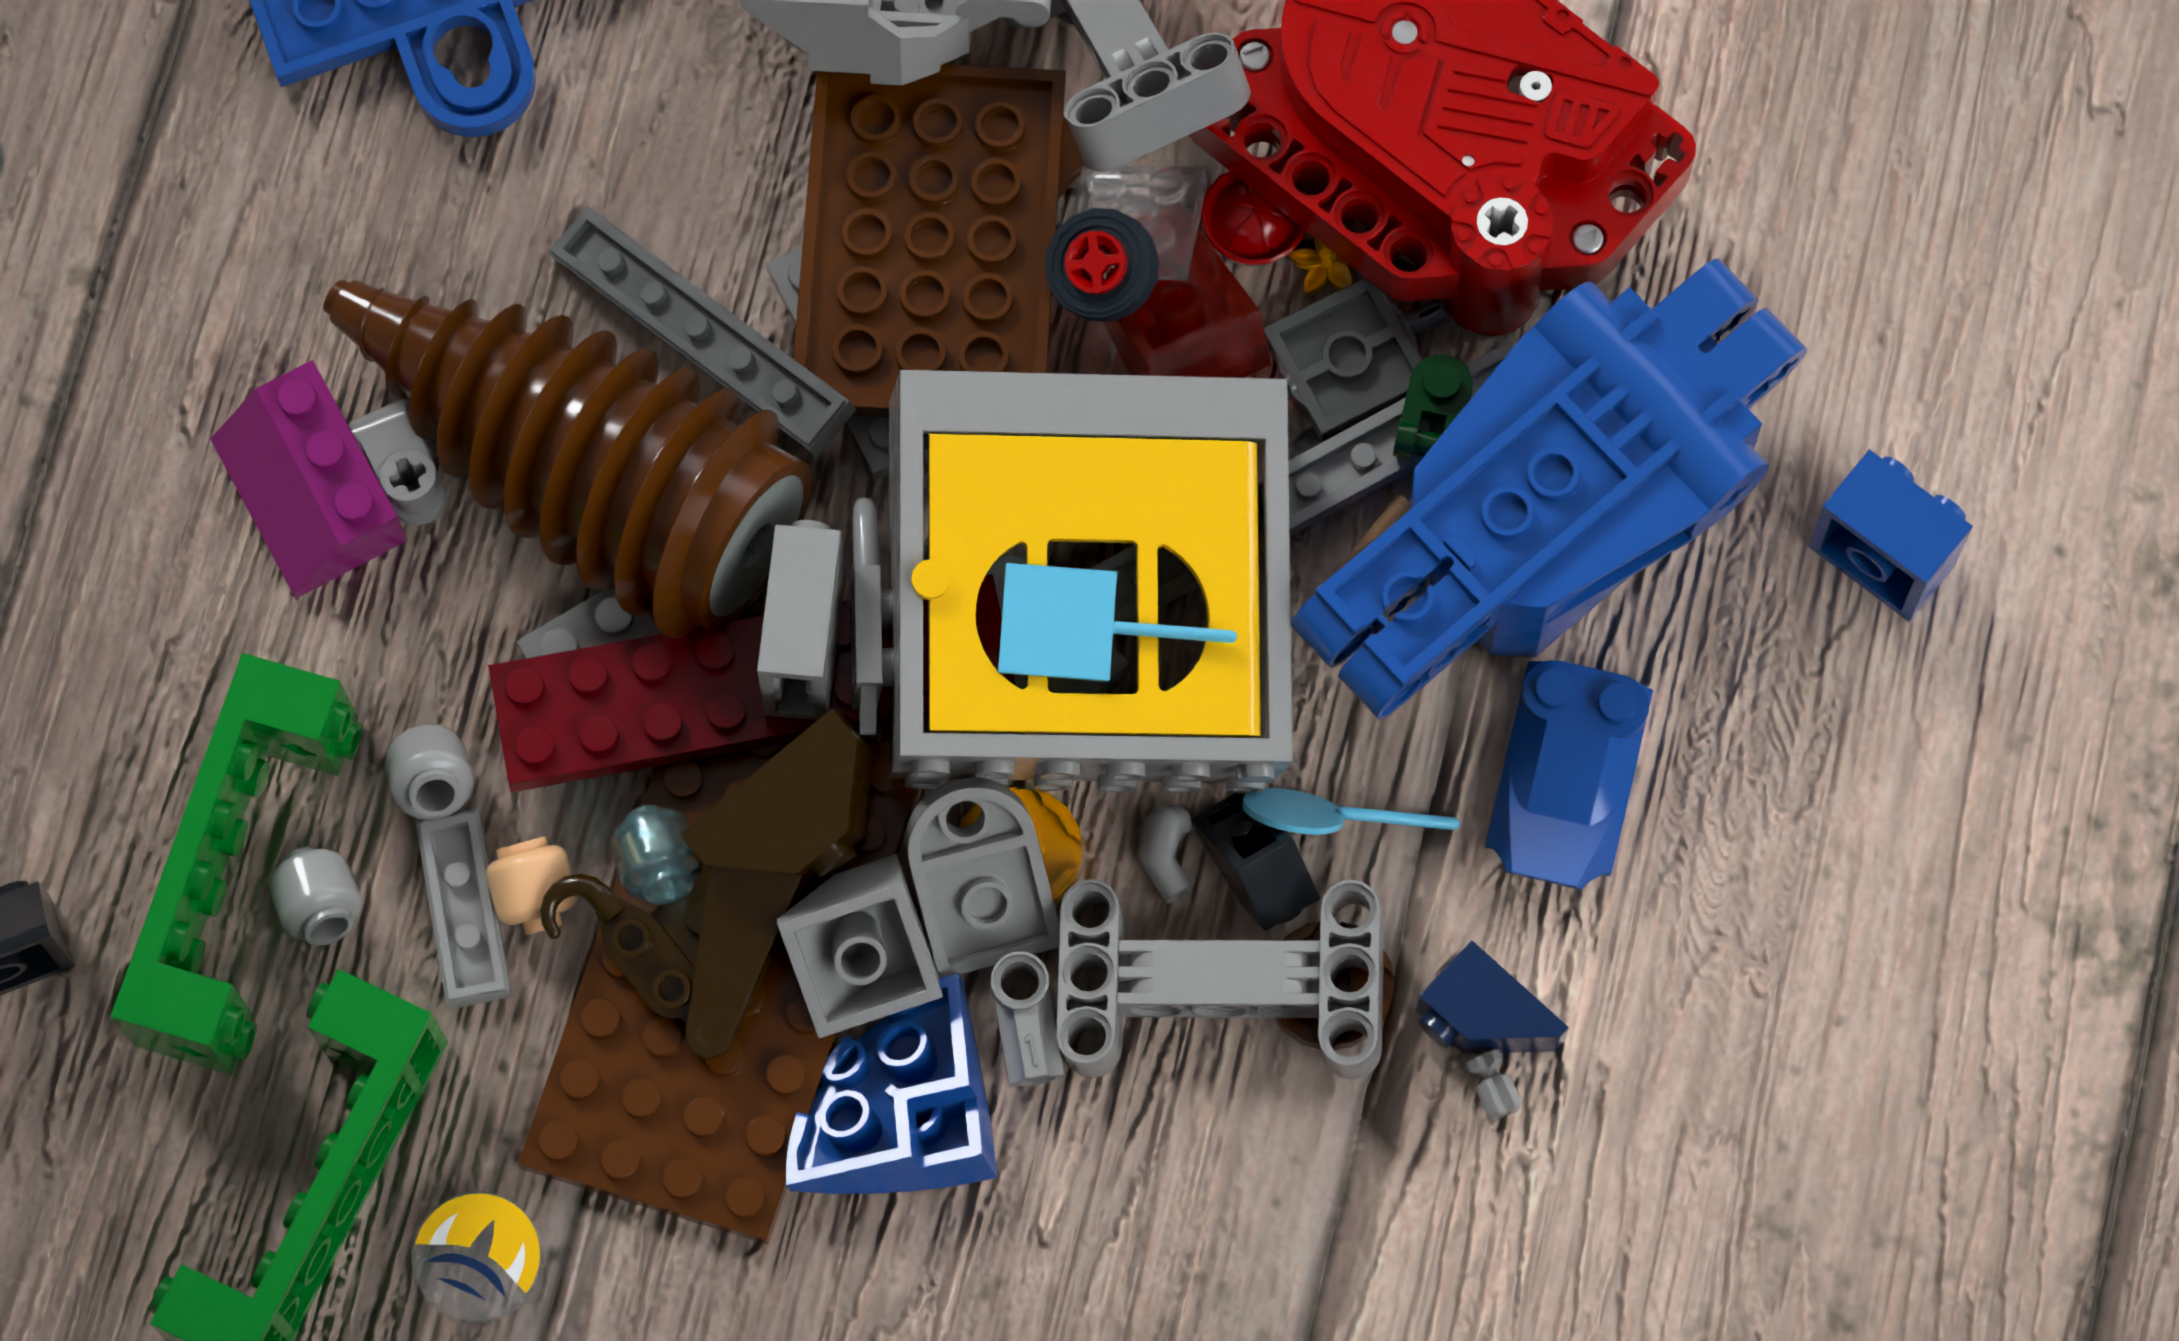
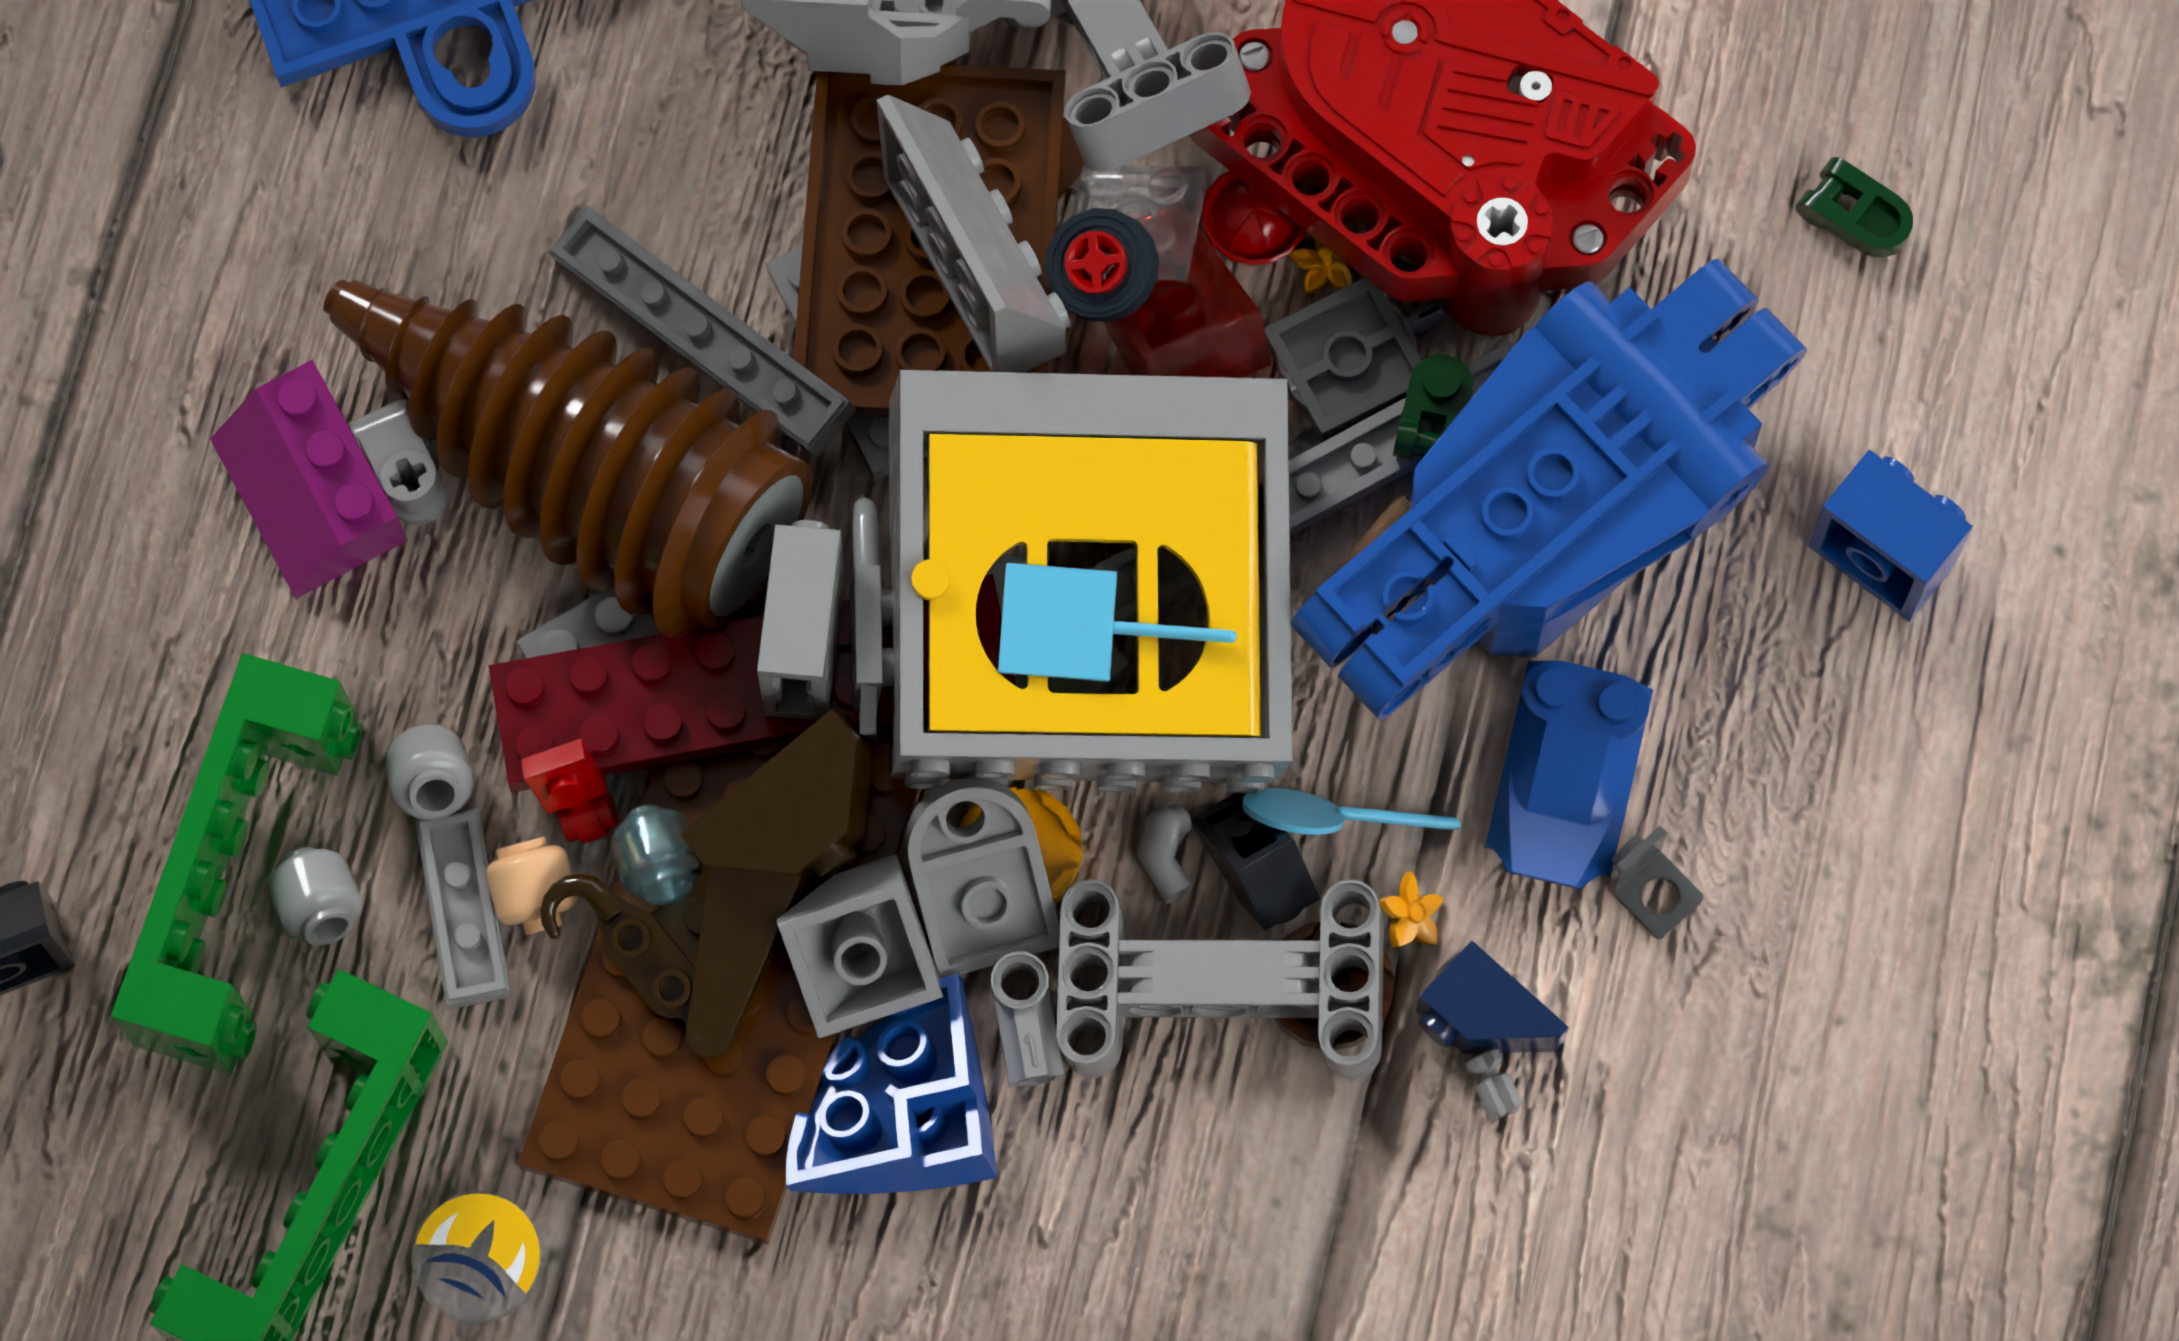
(571, 784): none -> red plate
(969, 239): none -> light grey slope
(1411, 914): none -> light orange plant
(1637, 865): none -> dark grey bracket
(1876, 223): none -> dark green plate

